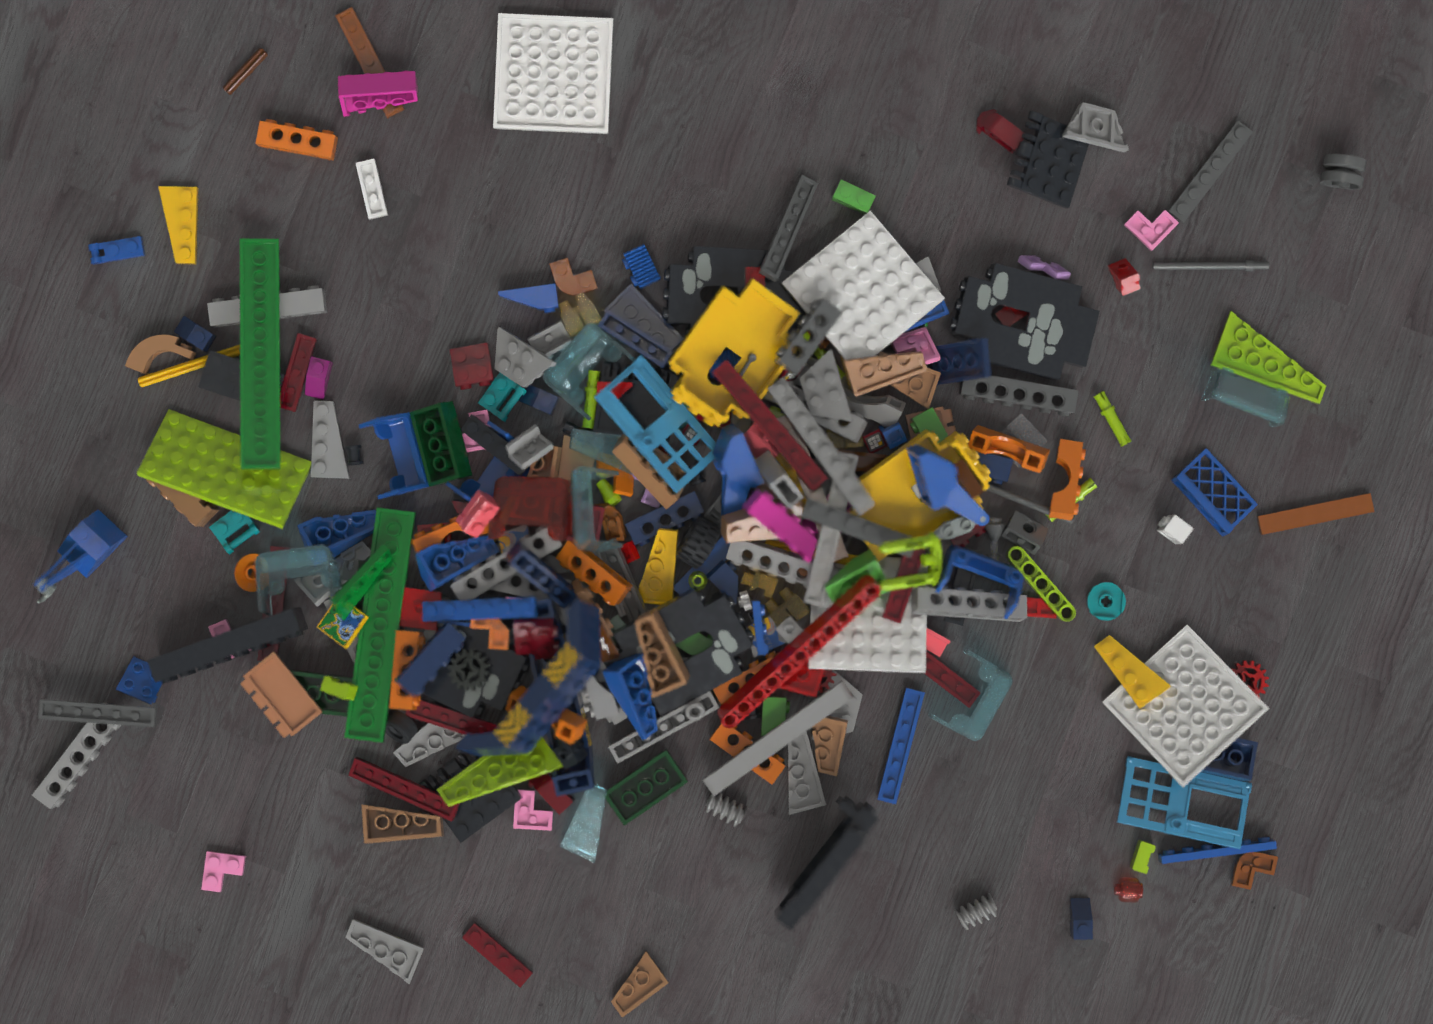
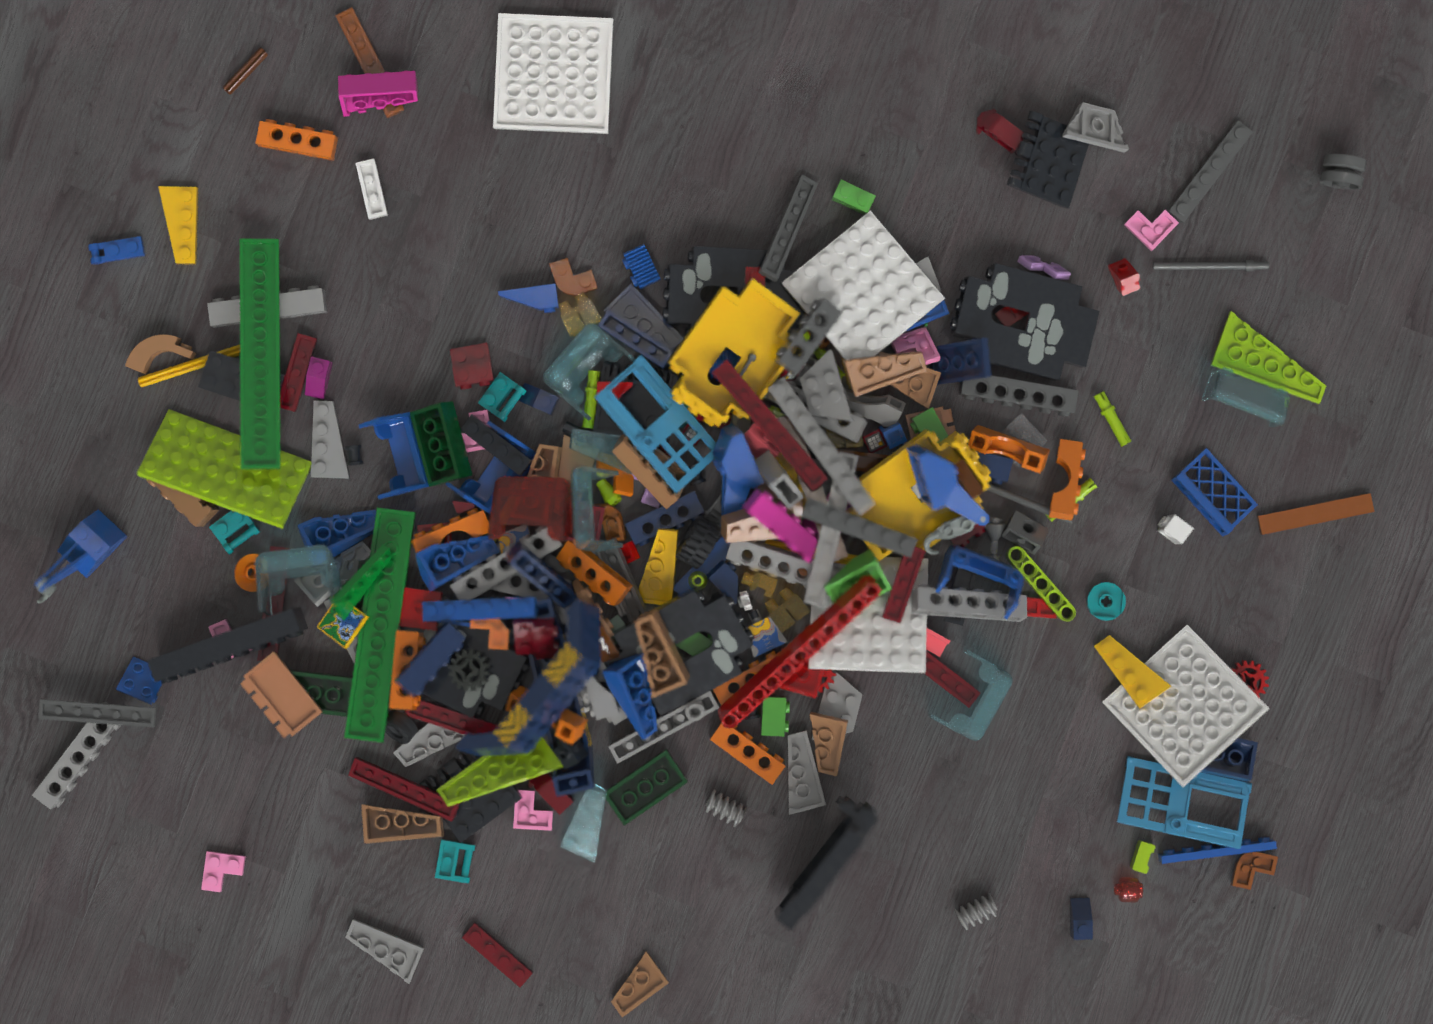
(195, 334): dark blue slope -> none
(343, 690): lime piece -> none
(448, 861): none -> teal plate
(477, 513): coral brick -> none
(518, 359): light grey wing -> none
(528, 447): light grey bracket -> none
(550, 339): light grey bracket -> none
(760, 629): blue plate -> none
(777, 738): light grey beam -> none
(789, 629): light grey brick -> none
(900, 745): blue plate -> none
(934, 559): lime piece -> none

